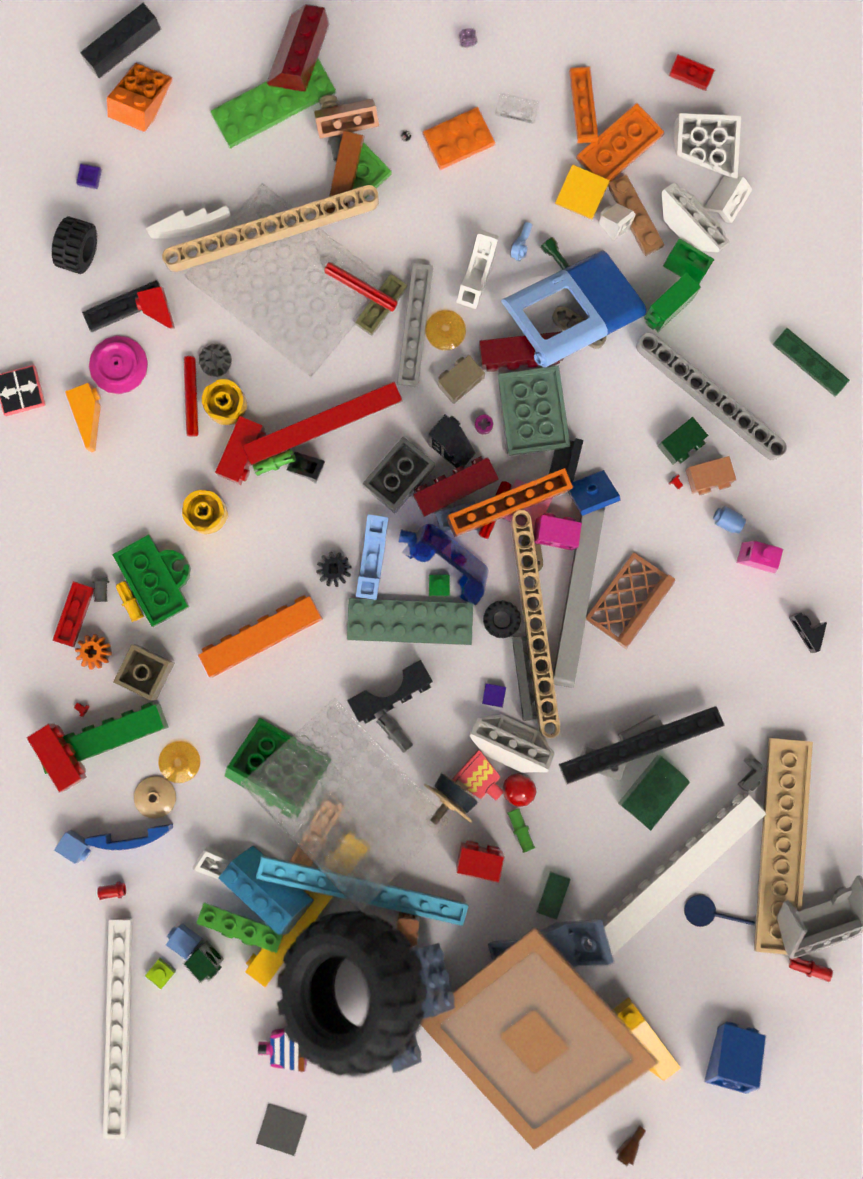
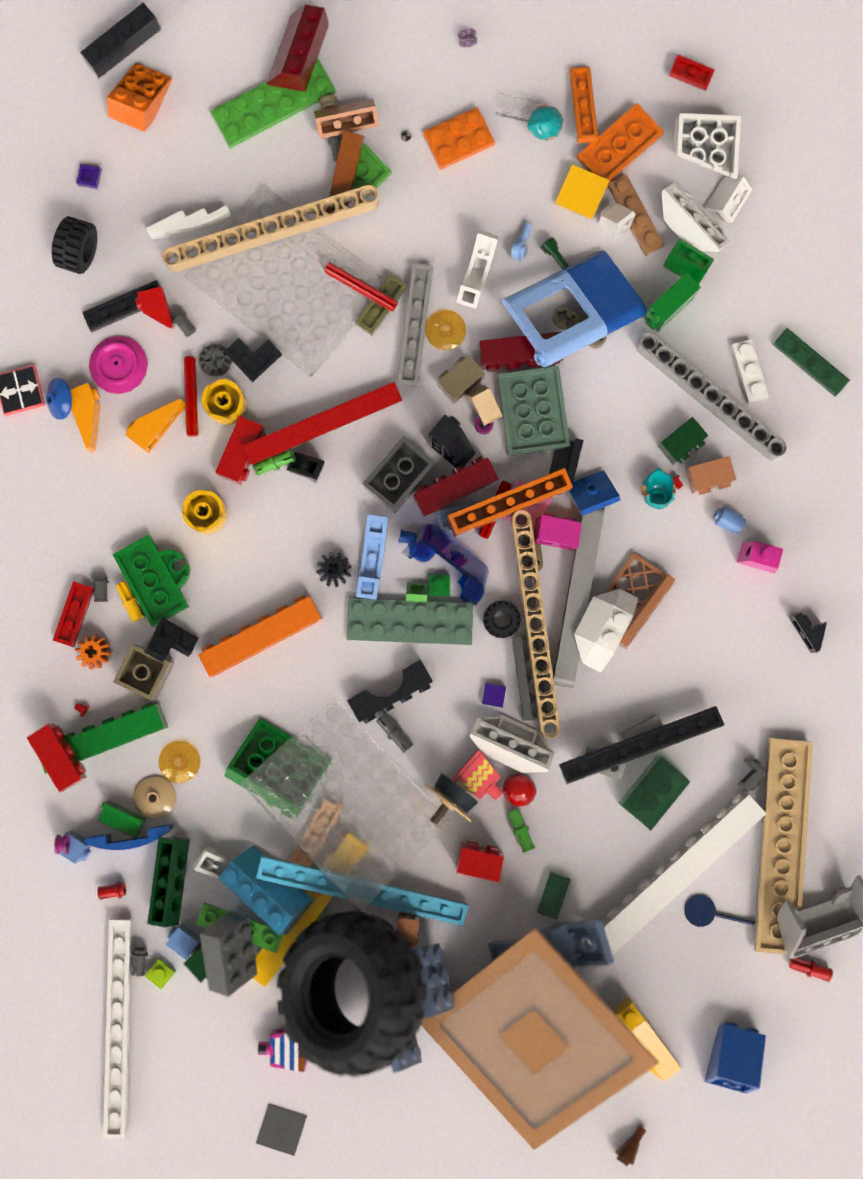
(59, 398): none -> blue dish
(62, 844): none -> magenta bush
(121, 818): none -> green panel
(139, 959): none -> dark grey pin
(151, 427): none -> light orange slope
(168, 881): none -> dark green brick
(169, 636): none -> black plate
(183, 323): none -> dark grey pin
(228, 953): none -> dark grey brick
(251, 363): none -> black plate
(417, 592): none -> bright green plate
(484, 404): none -> tan slope
(545, 122): none -> teal hair
(604, 627): none -> white wedge
(658, 489): none -> teal hair
(749, 371): none -> white plate

